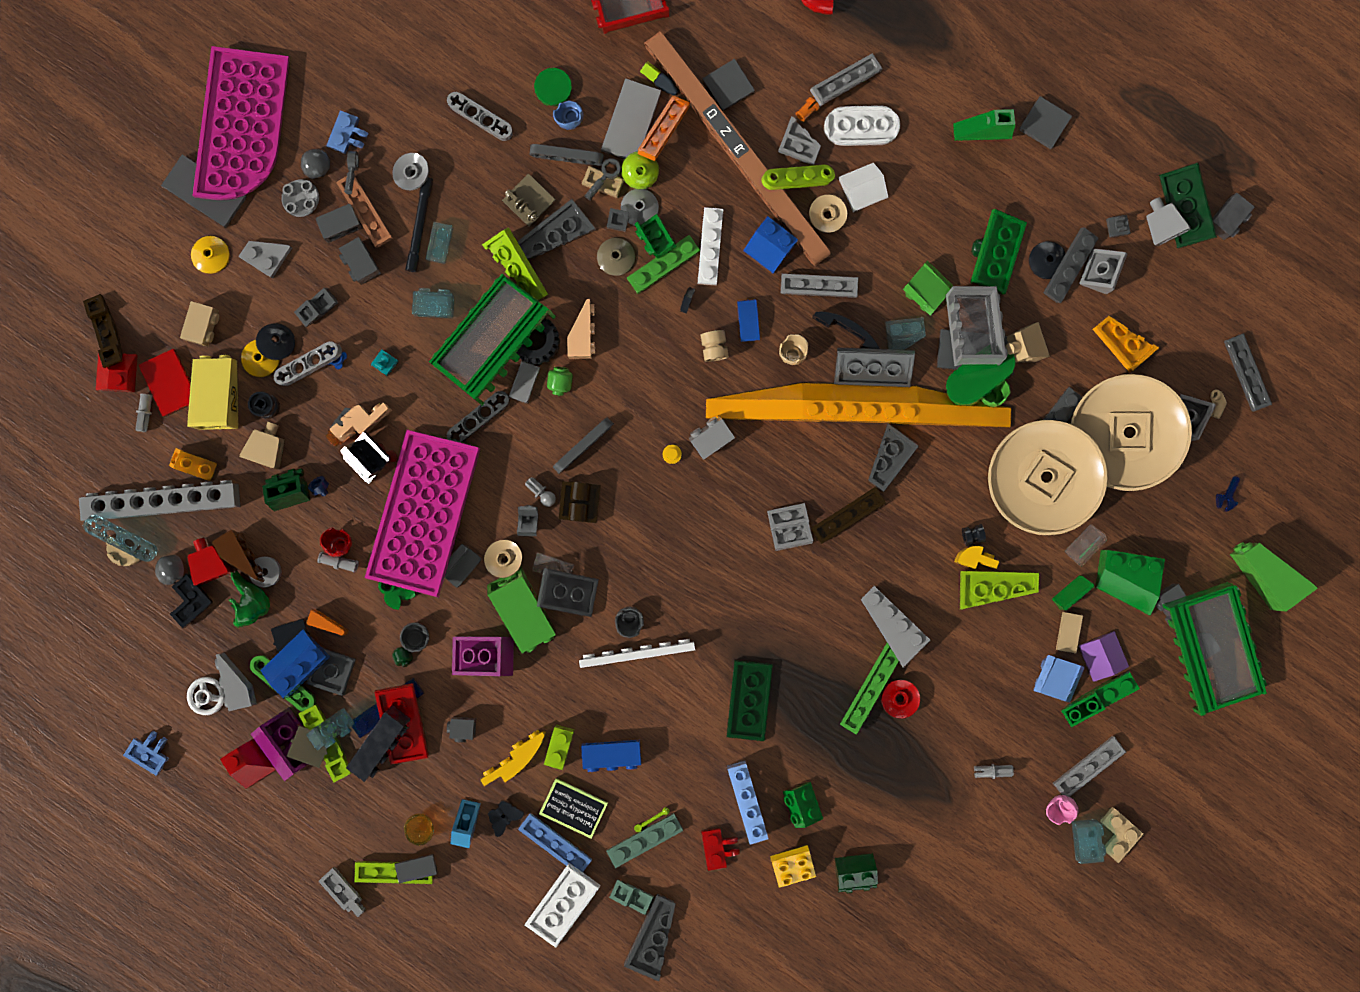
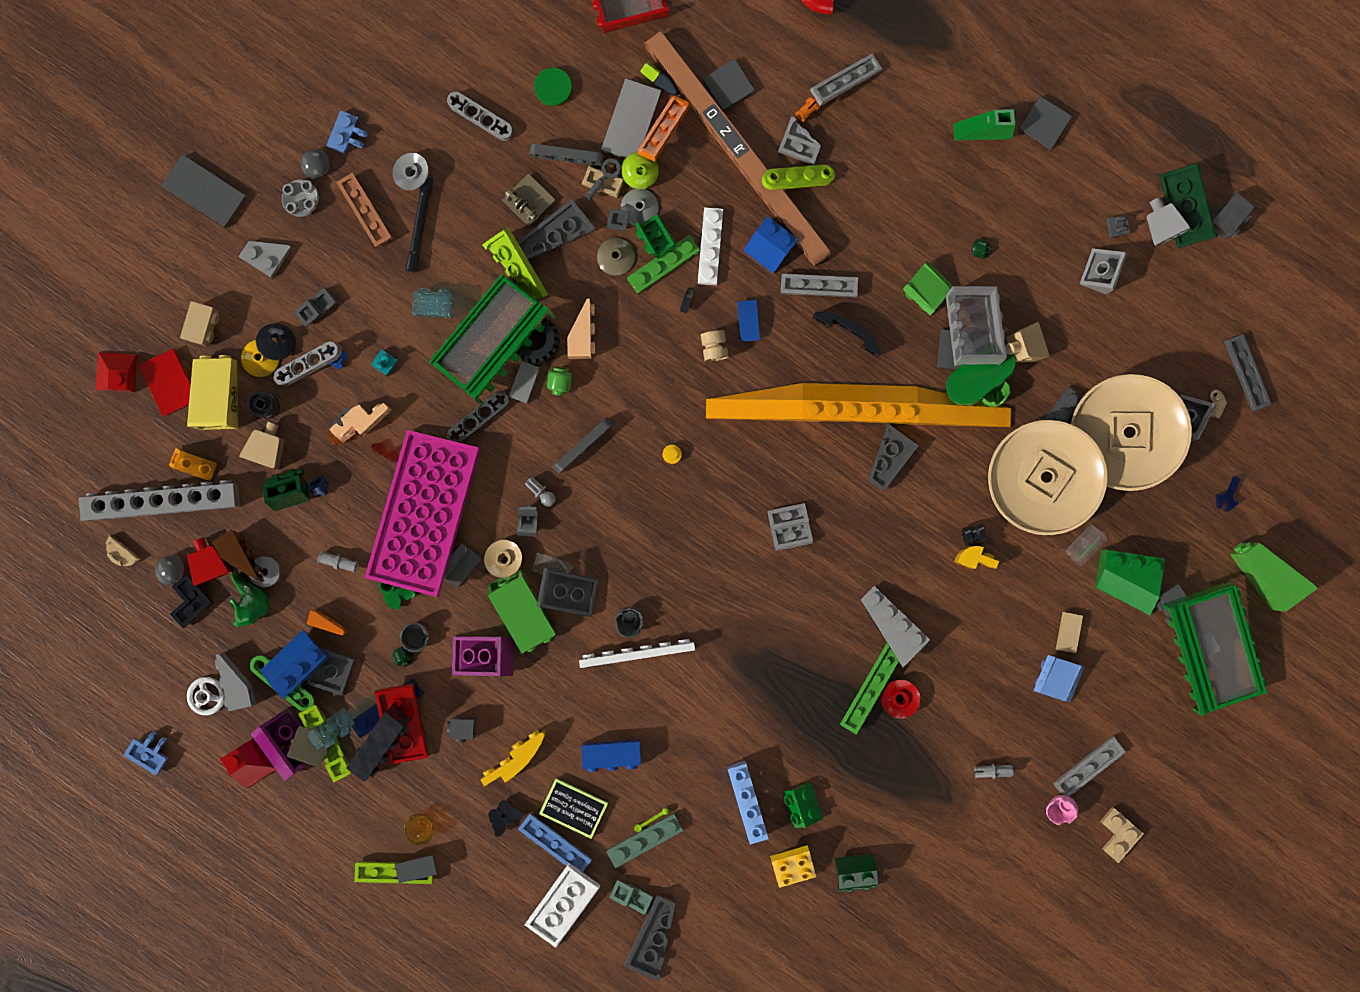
(105, 330): dark brown slope -> none
(119, 540): clear light blue beam -> none
(143, 412): light grey axle -> none
(218, 258): yellow dish -> none
(240, 122): dark pink plate -> none
(285, 633): black piece -> none
(335, 542): red hair -> none
(338, 223): dark grey panel -> none
(342, 892): light grey hinge -> none
(353, 165): dark grey piece -> none
(359, 260): dark grey brick -> none
(365, 457): black bracket -> none
(439, 243): clear light blue plate -> none
(465, 823): dark azure slope -> none
(559, 747): lime brick -> none
(568, 115): medium blue hair -> none
(579, 502): dark brown plate -> none
(711, 437): light grey brick -> none
(714, 848): red hinge -> none
(749, 700): dark green tile -> none
(794, 349): tan hair -> none
(832, 205): tan dish -> none
(848, 515): dark brown plate -> none
(862, 125): white tile -> none
(864, 187): white slope -> none
(874, 367): dark grey tile -> none
(904, 333): clear light blue wing -> none
(988, 587): lime wing -> none
(998, 251): green tile -> none
(1038, 259): black dish -> none
(1070, 265): dark grey plate -> none
(1072, 593): green slope -> none
(1088, 841): clear light blue brick -> none
(1099, 698): green slope -> none
(1103, 656): medium lavender slope -> none
(1125, 345): light orange wing -> none

